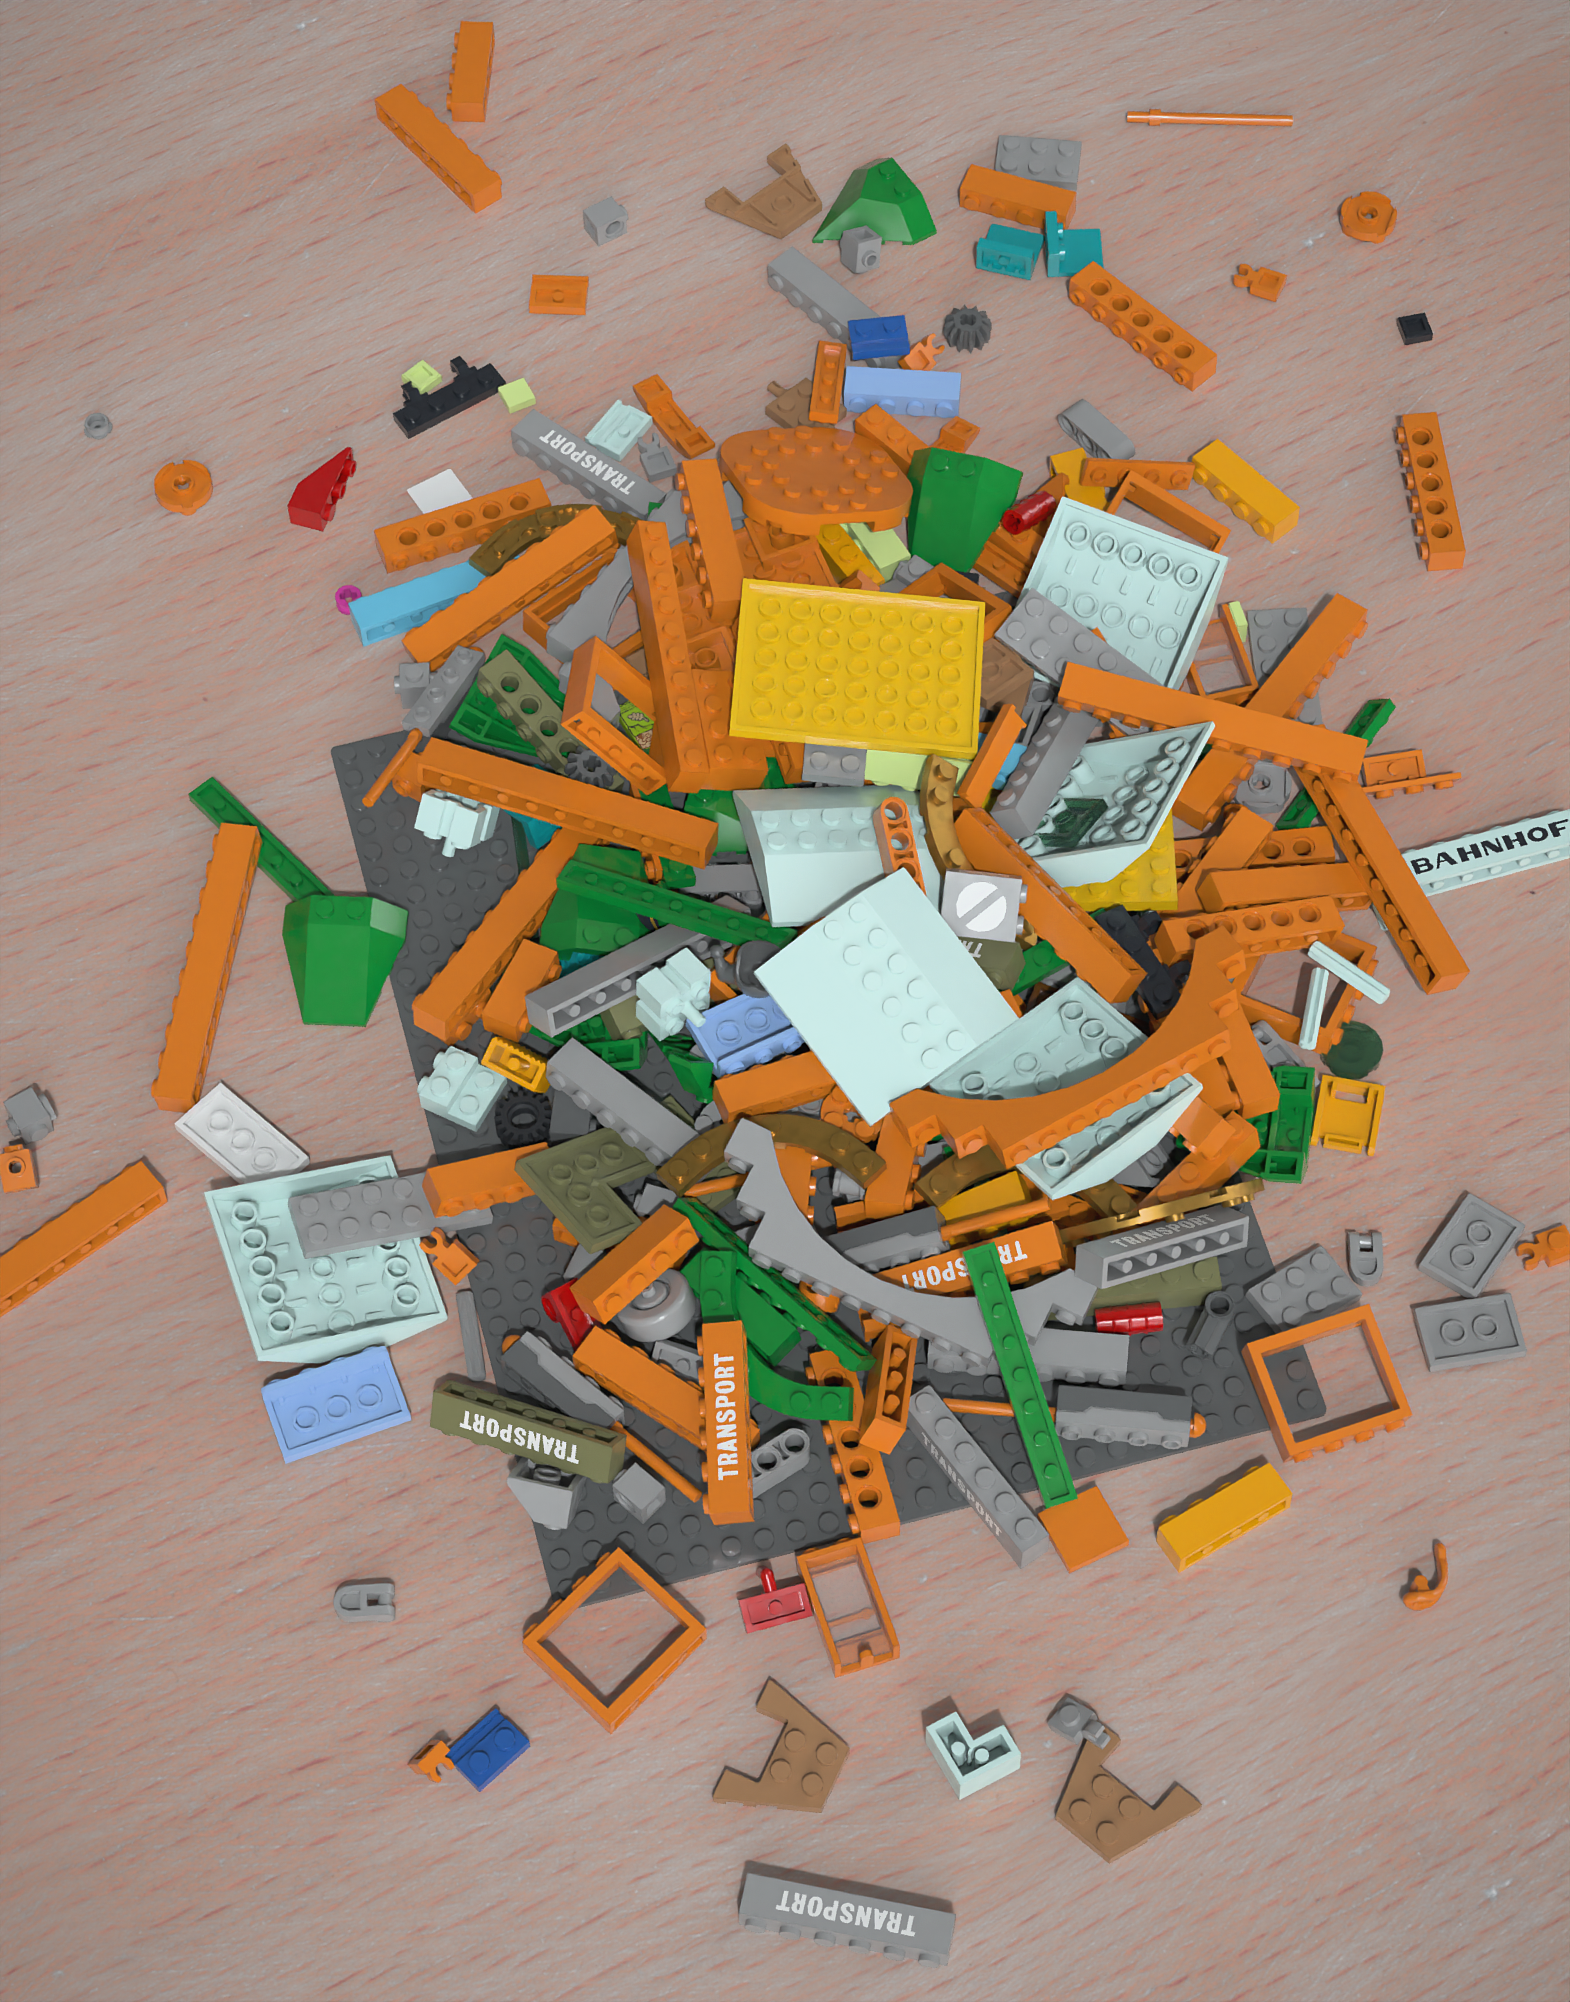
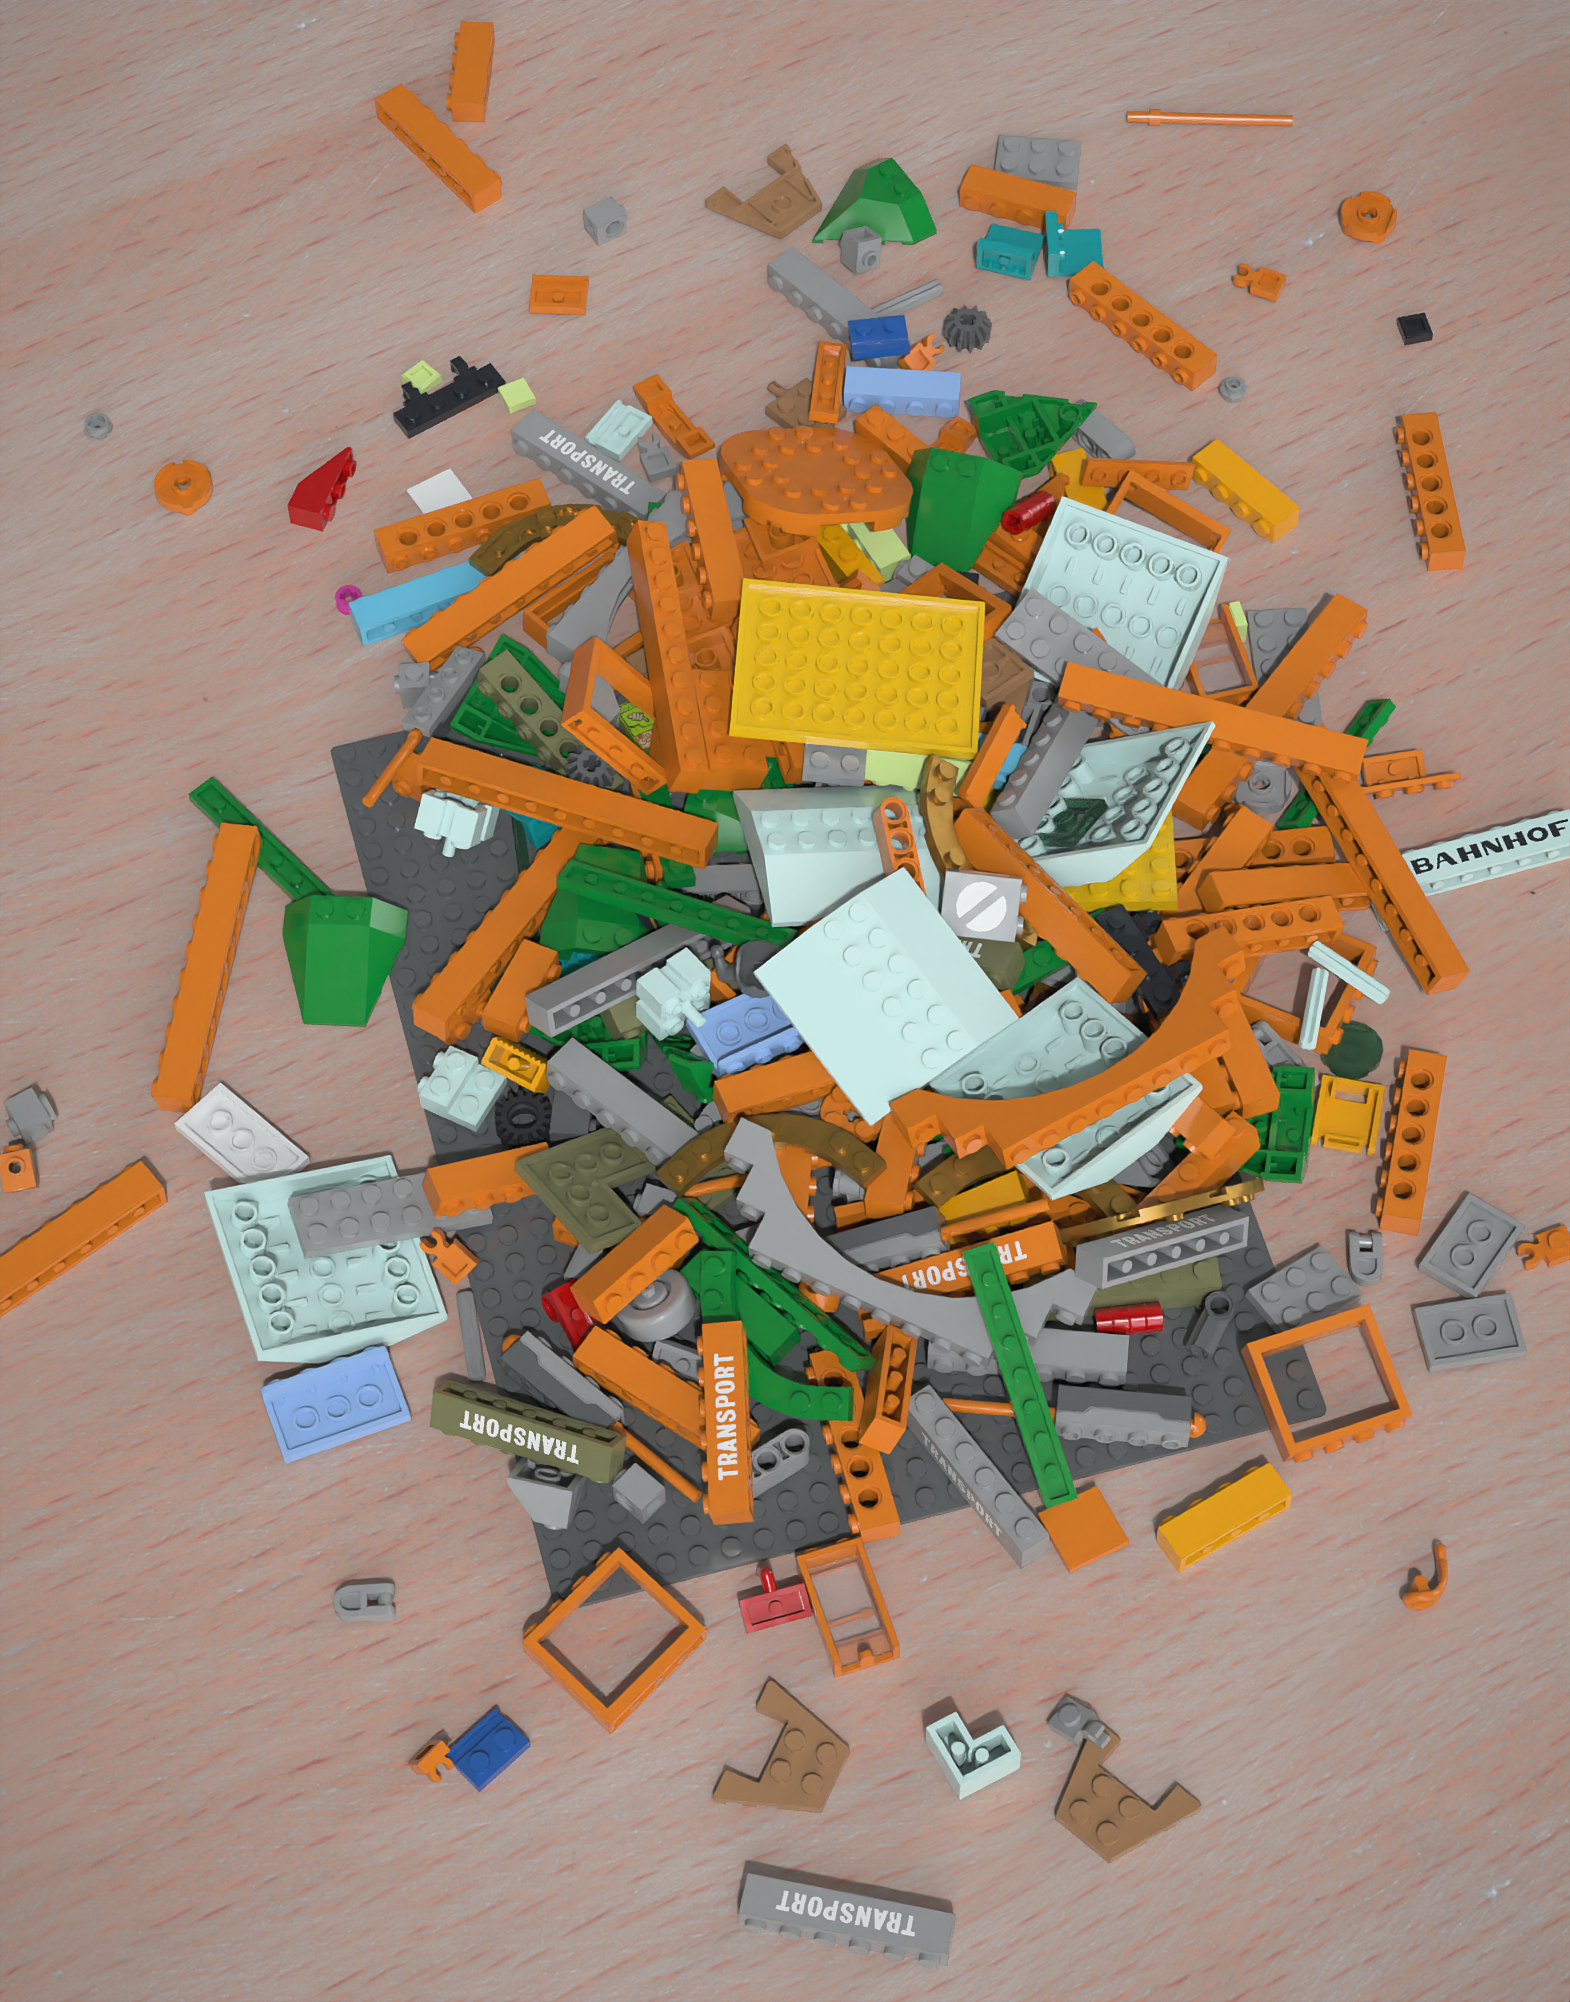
(910, 299): none -> light grey axle
(1025, 429): none -> green wedge
(1235, 394): none -> light grey plate
(1406, 1214): none -> orange brick

